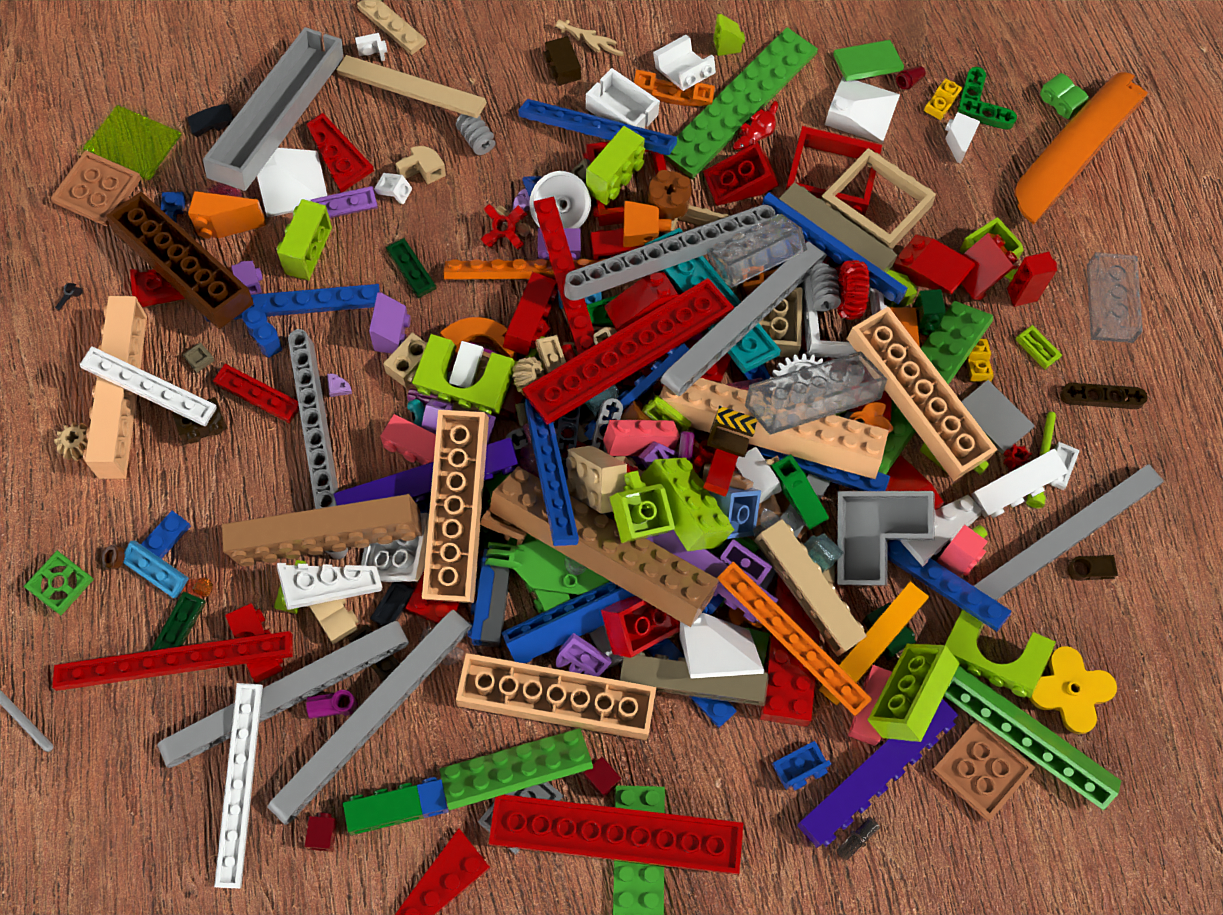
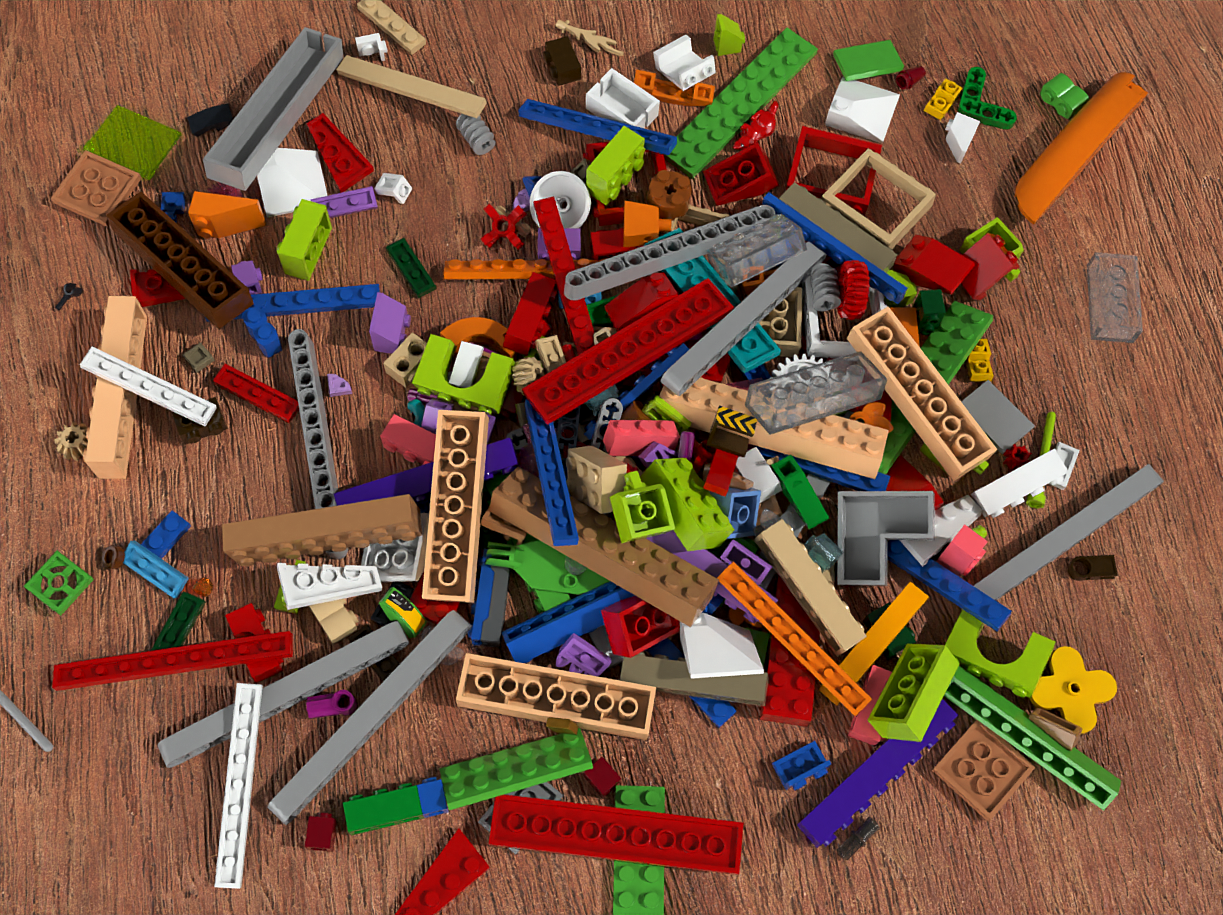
(400, 608): none -> slope
(424, 161): tan brick -> none
(562, 725): none -> pearl gold tile
(1032, 278): red brick -> none
(1036, 349): lime tile -> none
(1058, 728): none -> medium nougat slope
(1103, 395): dark brown beam -> none

